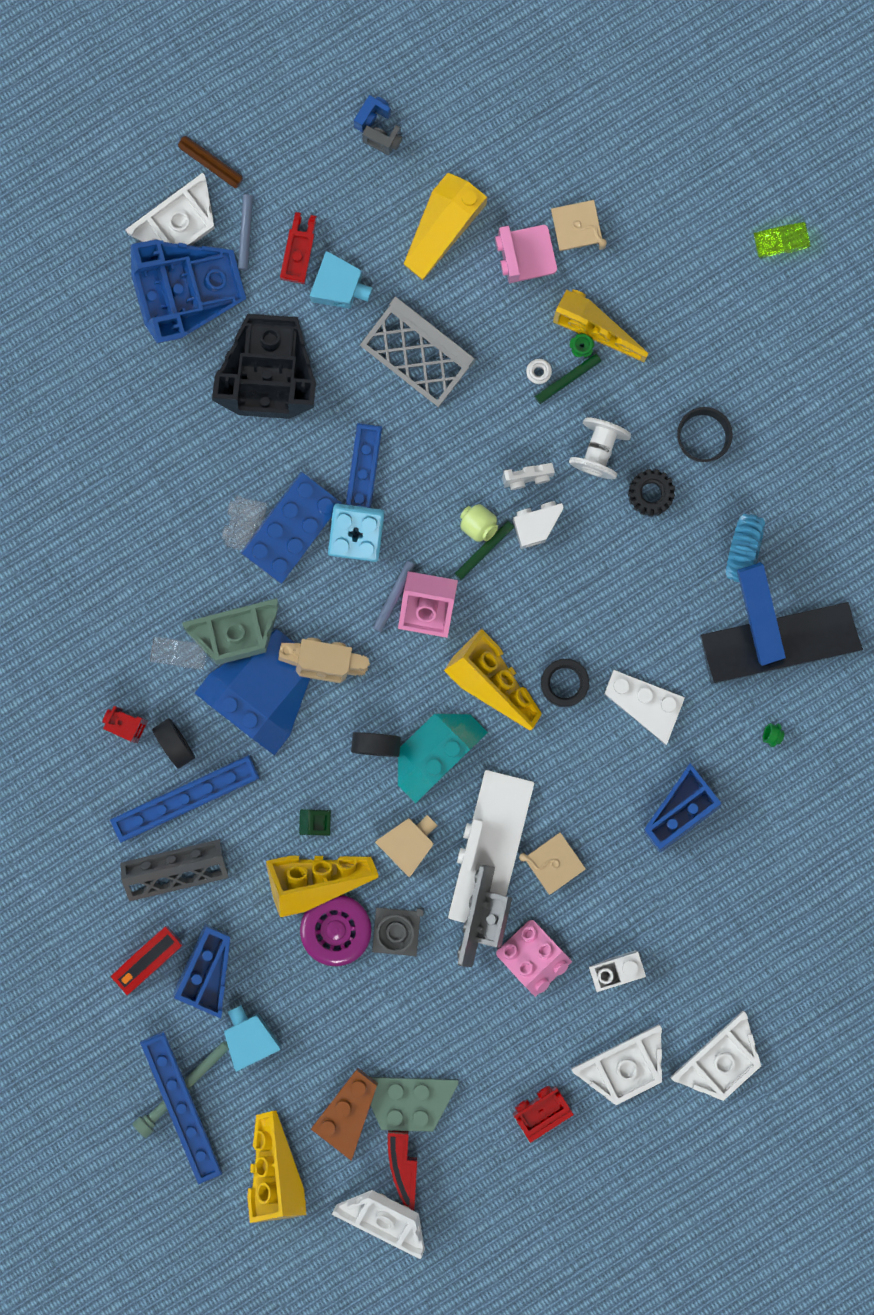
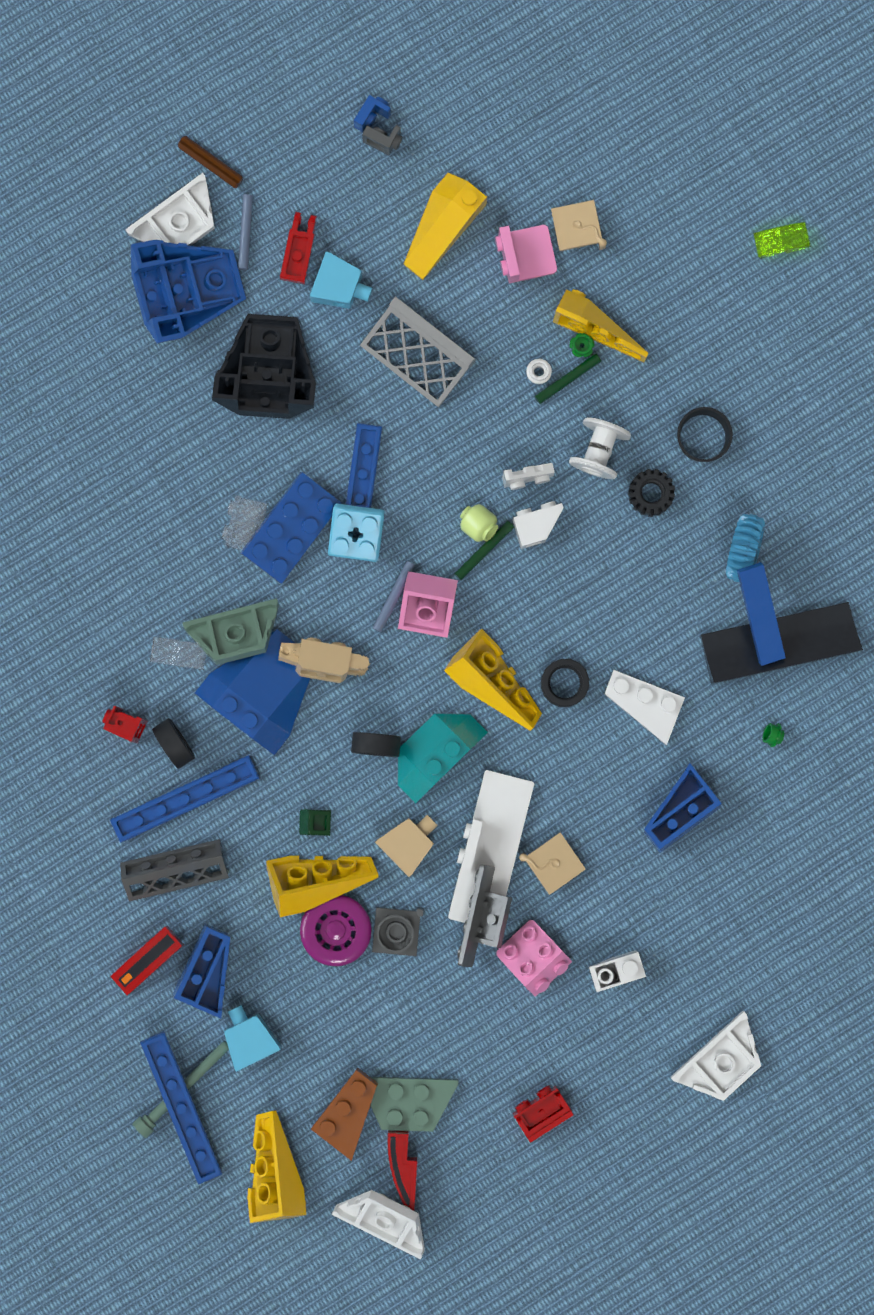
(625, 1067): white wing -> none

